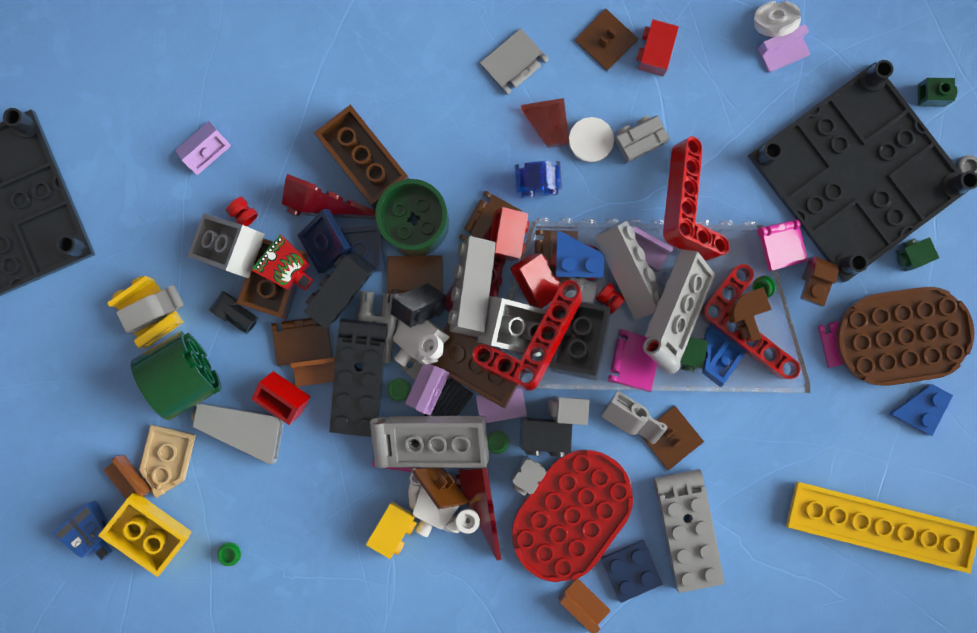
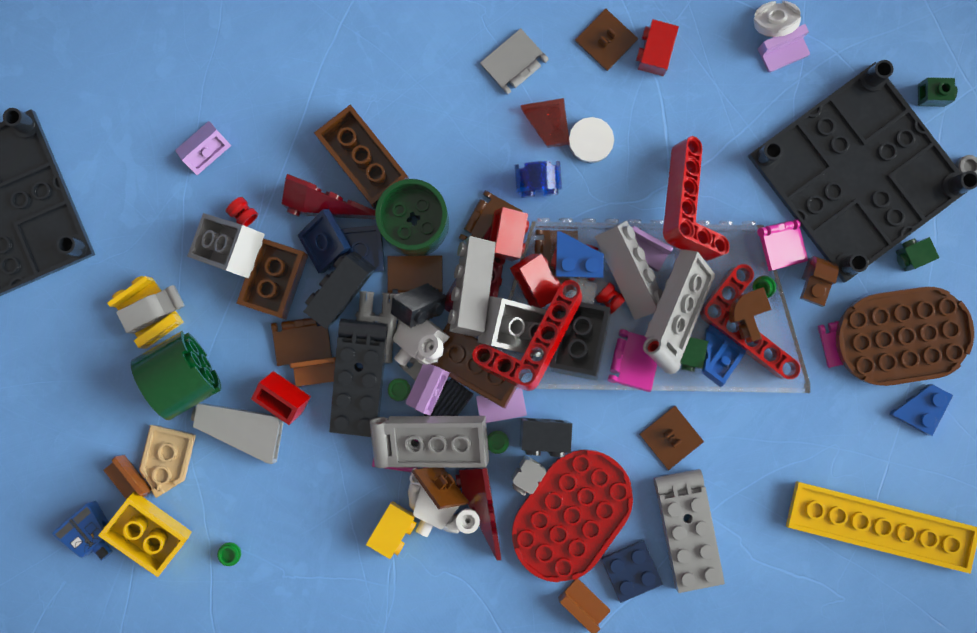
(227, 310): black piece -> none
(284, 265): torso -> none
(568, 410): light grey brick -> none
(632, 418): light grey piece -> none
(641, 138): light grey brick -> none

